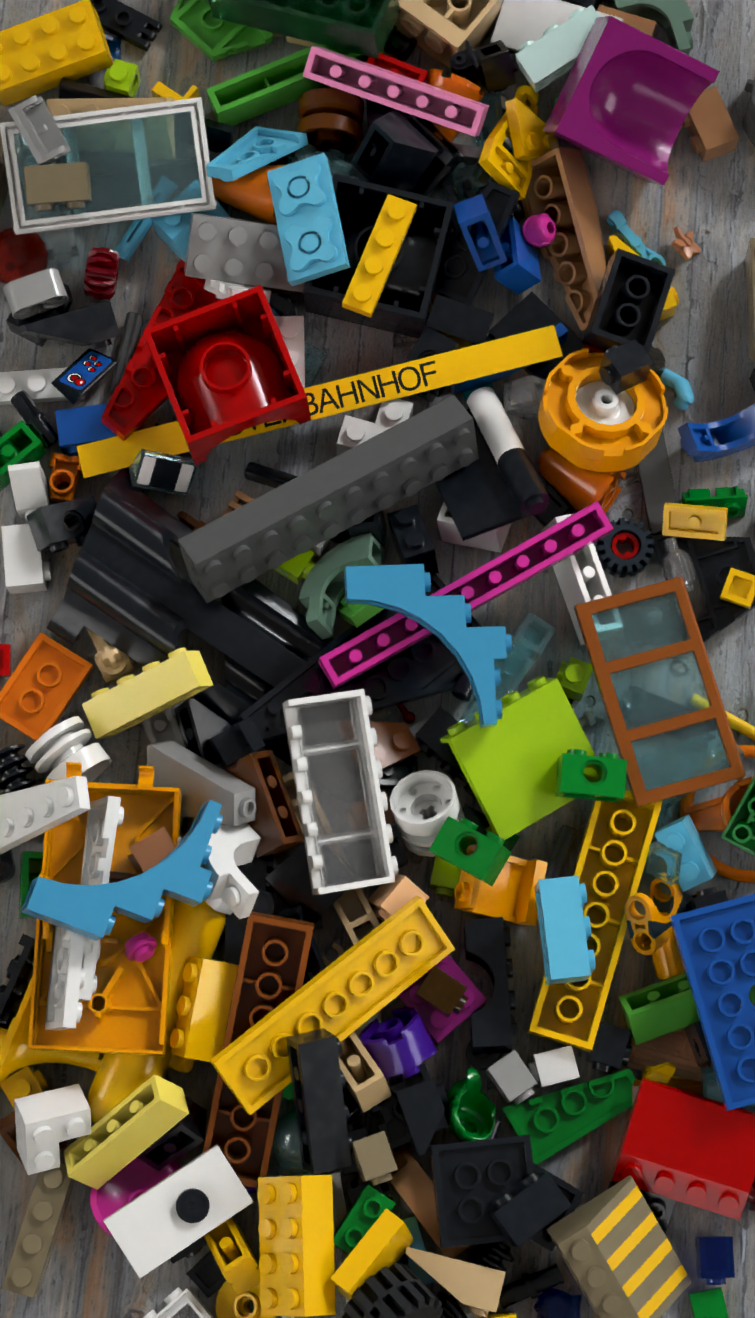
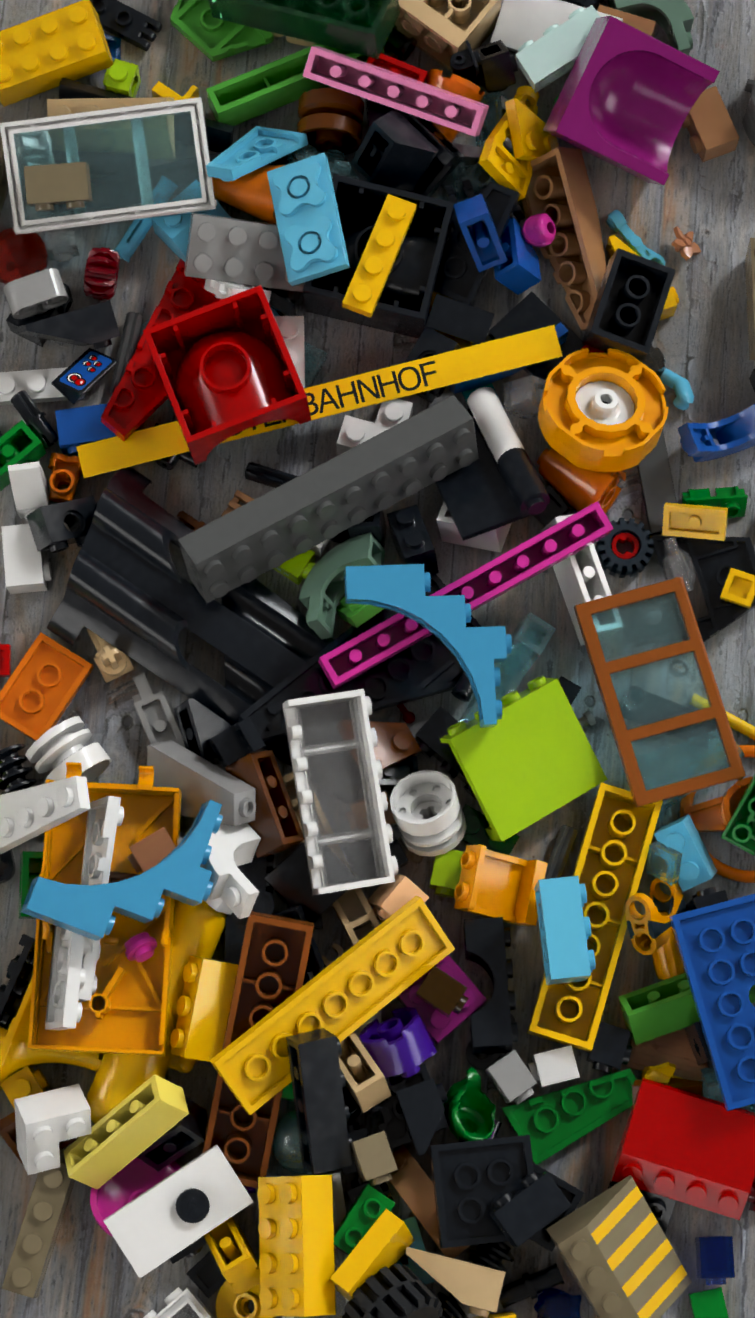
(39, 130): light grey hinge -> none
(147, 693): light yellow brick -> none
(162, 472): slope -> none
(452, 847): green brick -> none
(573, 784): green brick -> none
(574, 677): lime brick -> none
(625, 366): black brick -> none

